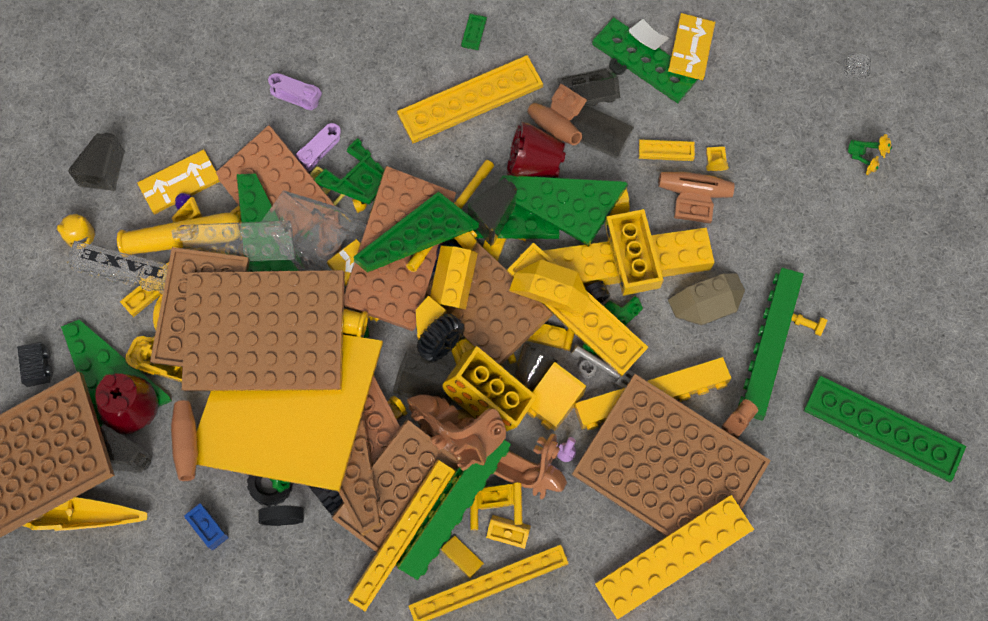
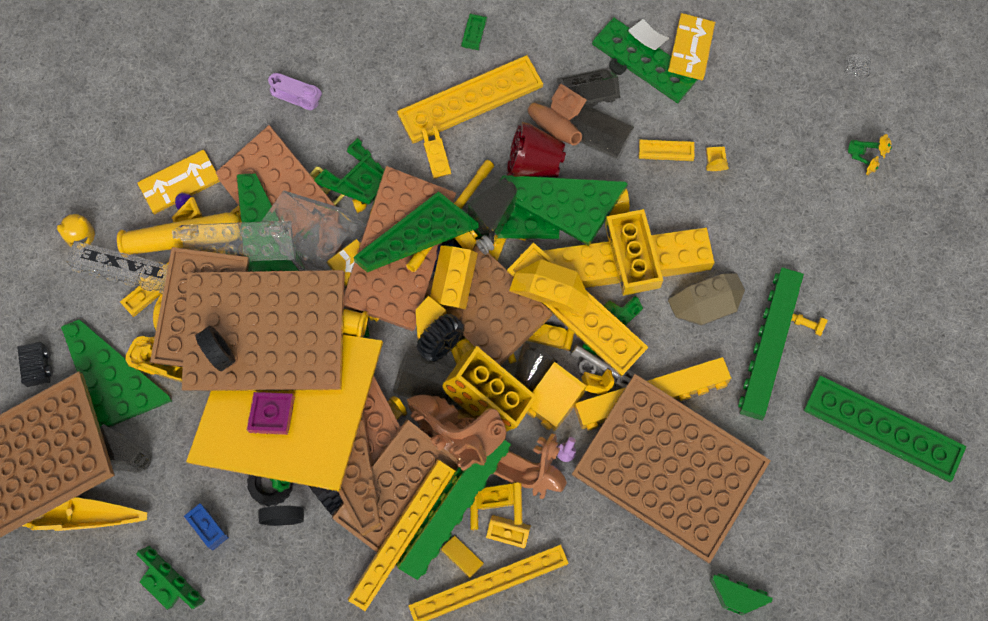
(99, 163): clear smoke slope -> none
(126, 402): dark red cone -> none
(165, 582): none -> green bracket
(184, 440): nougat plate -> none
(215, 348): none -> black tyre
(270, 413): none -> magenta plate
(319, 146): lavender piece -> none
(436, 154): none -> yellow hinge
(485, 245): none -> light grey bush
(598, 291): black wheel -> none
(598, 384): none -> yellow bracket
(674, 556): yellow plate -> none
(695, 193): nougat plate -> none
(737, 596): none -> green slope
(740, 418): nougat piece -> none

